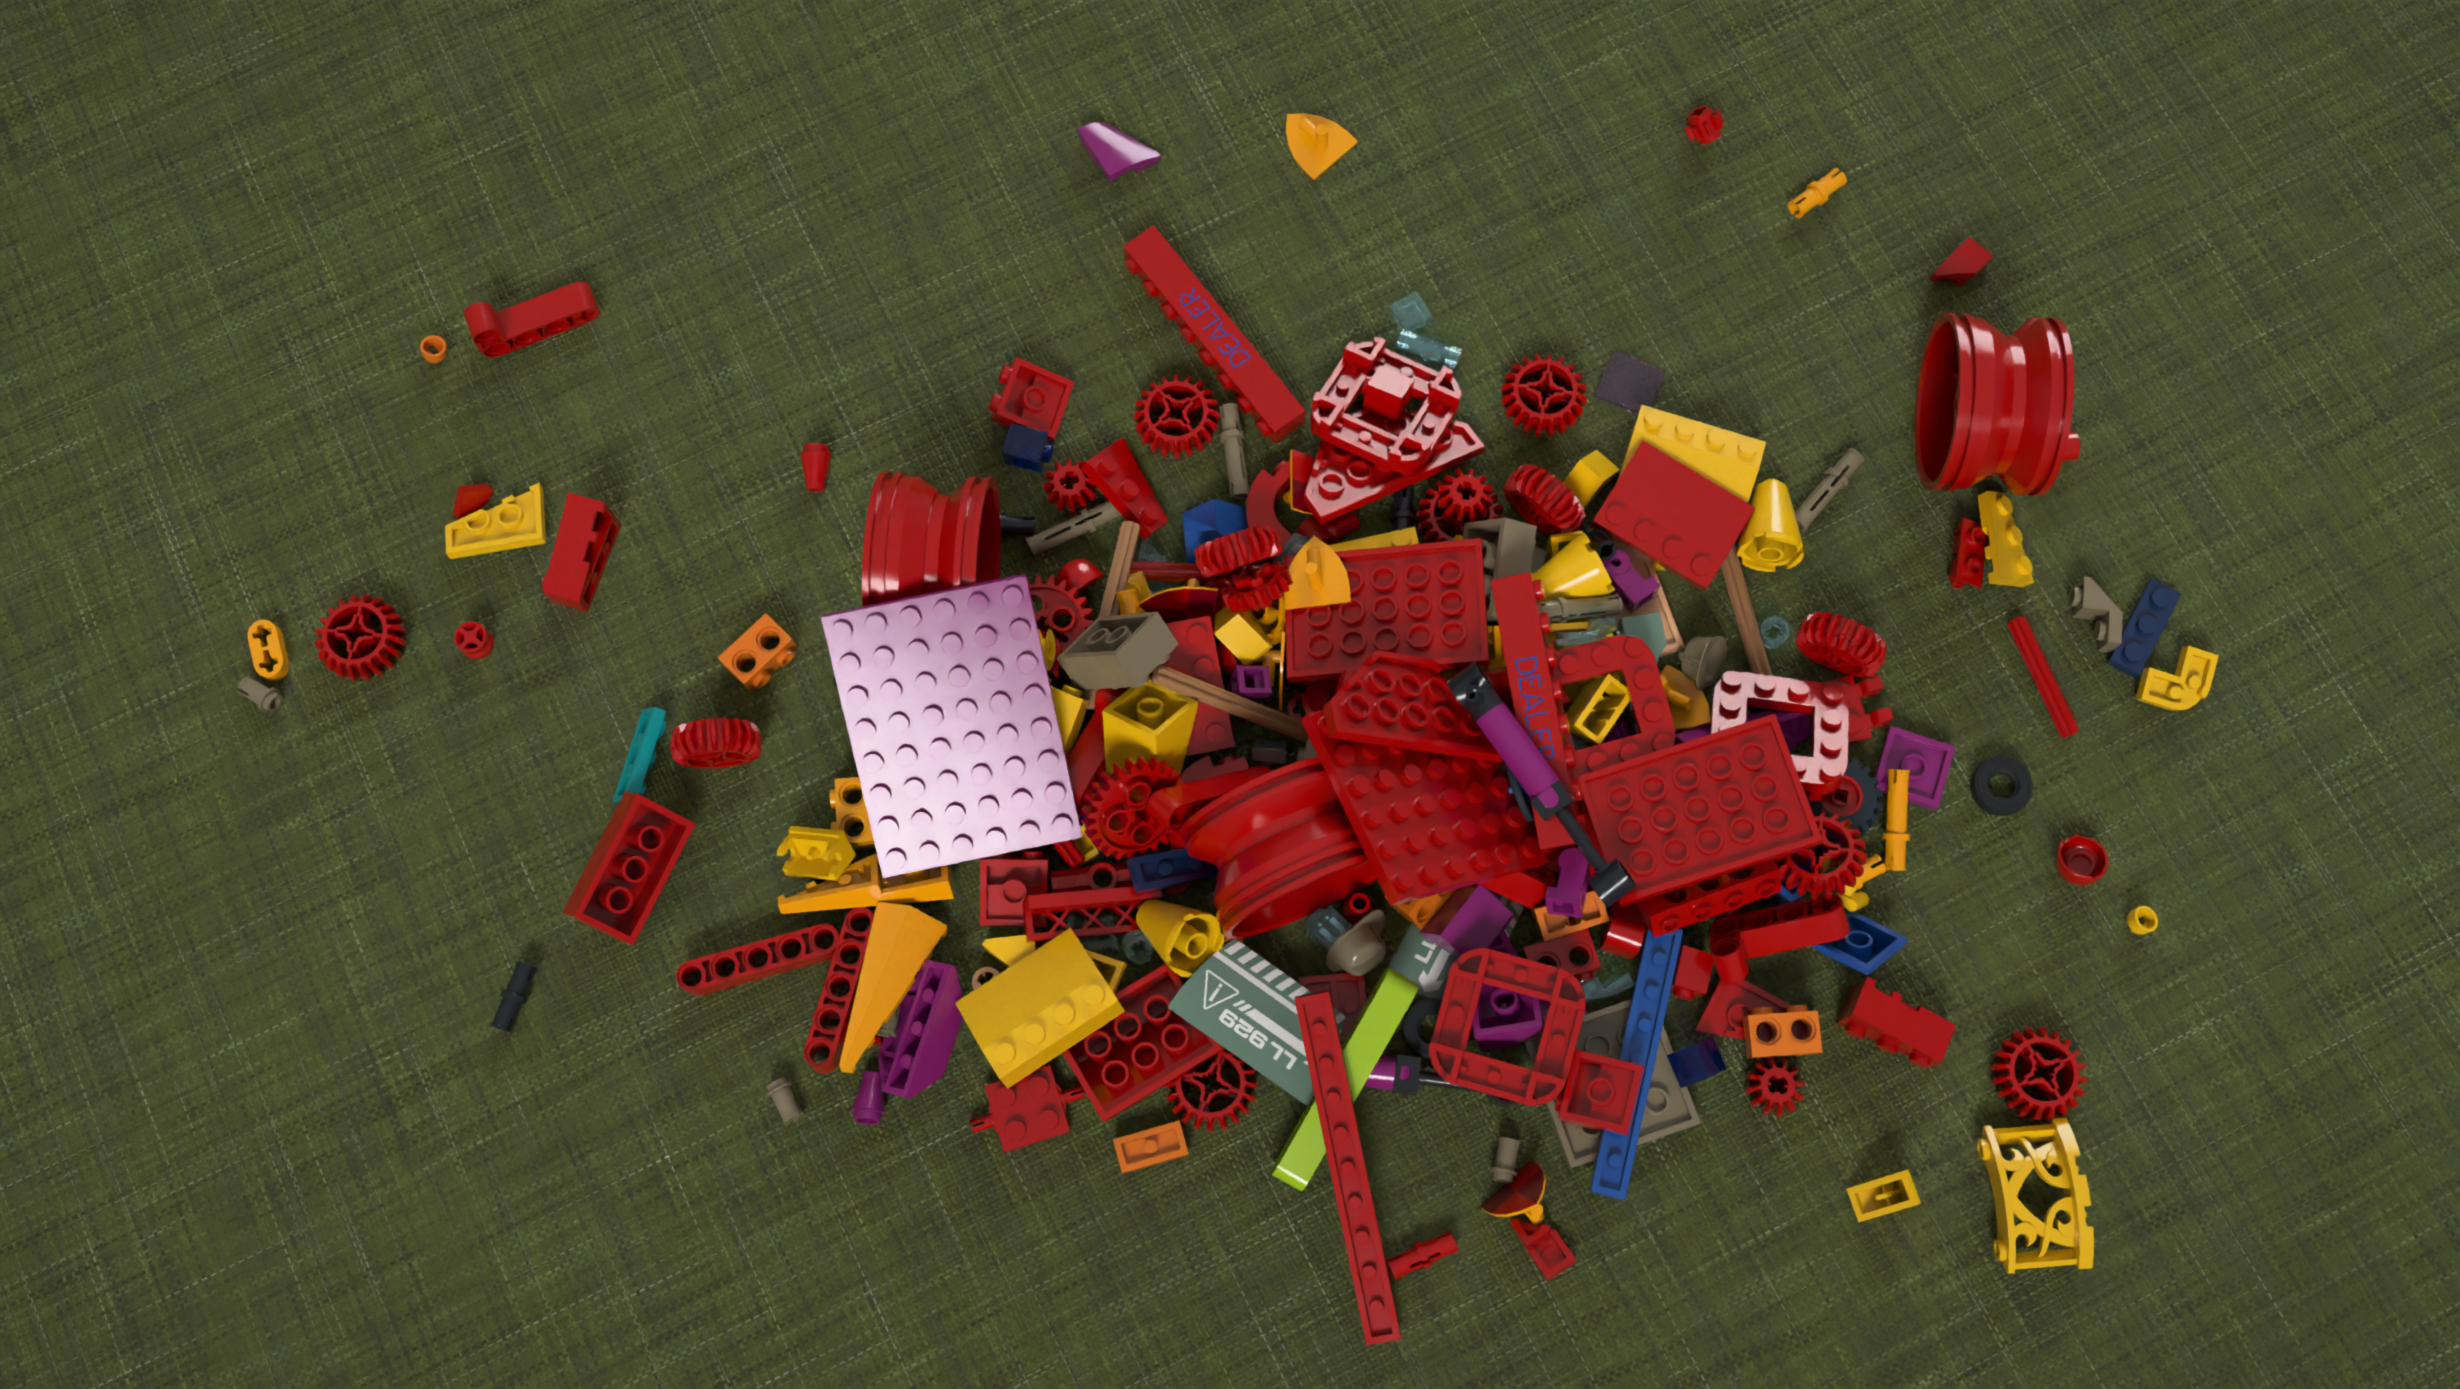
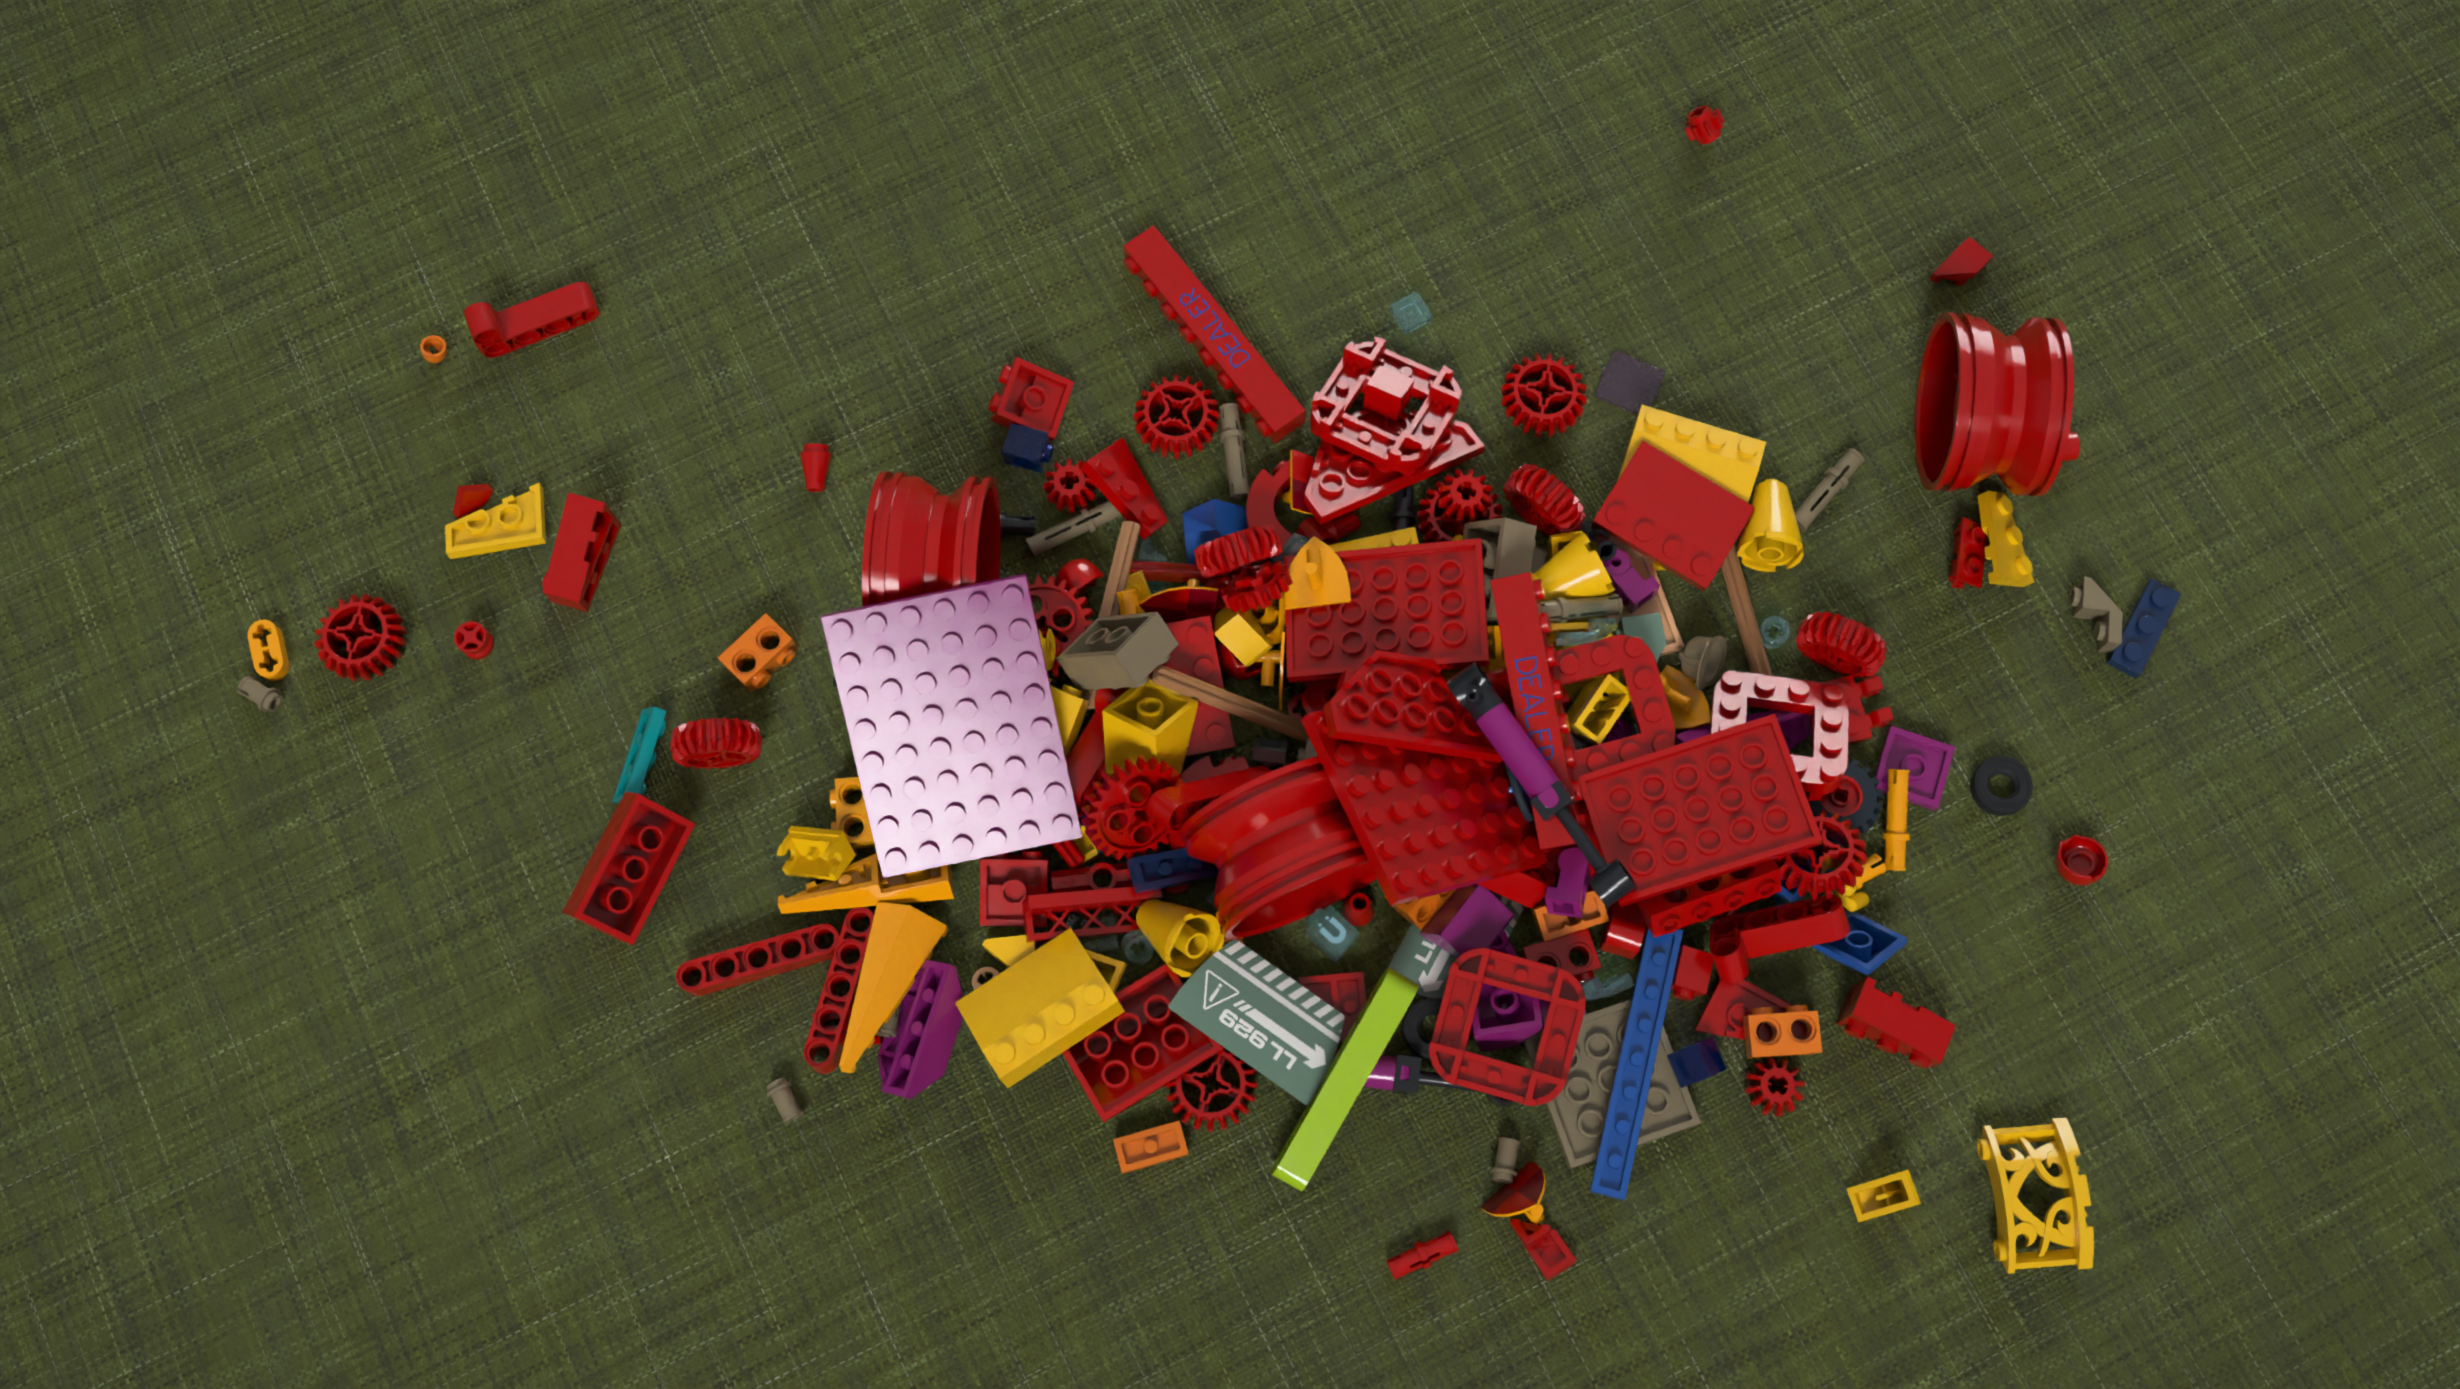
(514, 997): black pin -> none
(869, 1101): magenta cone -> none
(1027, 1110): red plate -> none
(1114, 150): magenta slope -> none
(1250, 682): magenta leg -> none
(1316, 142): light orange shield -> none
(1348, 1167): red plate -> none
(1360, 947): dark tan piece -> none
(1428, 348): clear light blue pin -> none
(1590, 477): yellow slope -> none
(1600, 1093): red plate -> none
(1817, 193): light orange pin -> none
(2043, 677): red axle -> none
(2046, 1085): red gear -> none
(2149, 917): yellow hinge -> none
(2186, 687): yellow plate -> none

